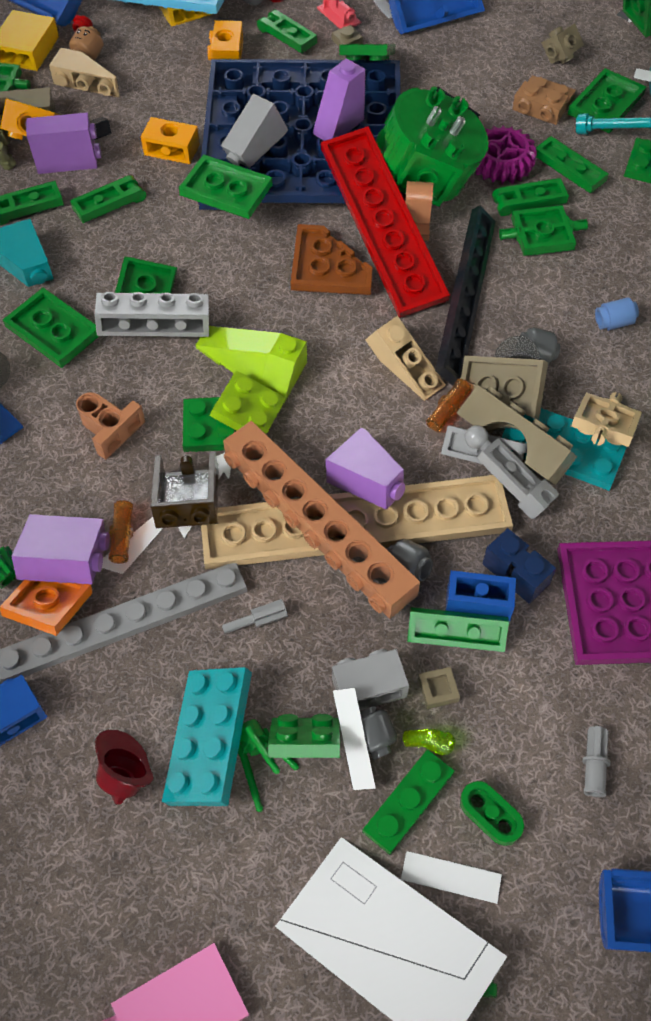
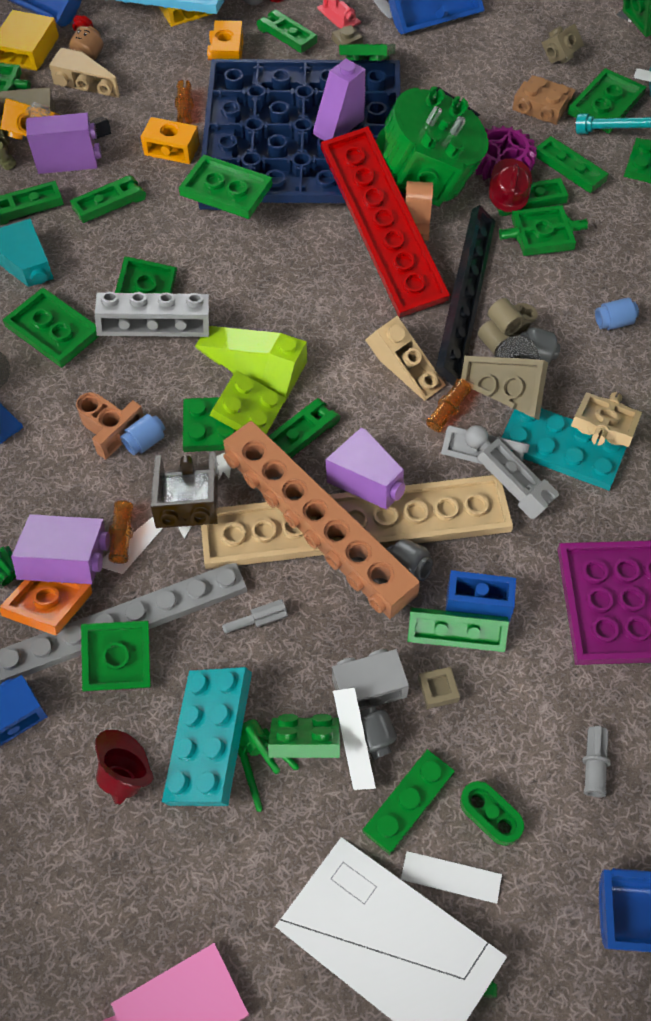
(37, 110): none -> clear plate
(115, 656): none -> green plate
(143, 434): none -> medium blue brick
(184, 102): none -> clear orange pin
(254, 132): light grey slope -> none
(304, 427): none -> green plate
(326, 264): dark orange plate -> none
(431, 739): clear neon green arm -> none
(506, 322): none -> dark tan piece
(510, 185): none -> dark red piece
(531, 570): dark blue piece -> none
(544, 453): dark tan arch -> none

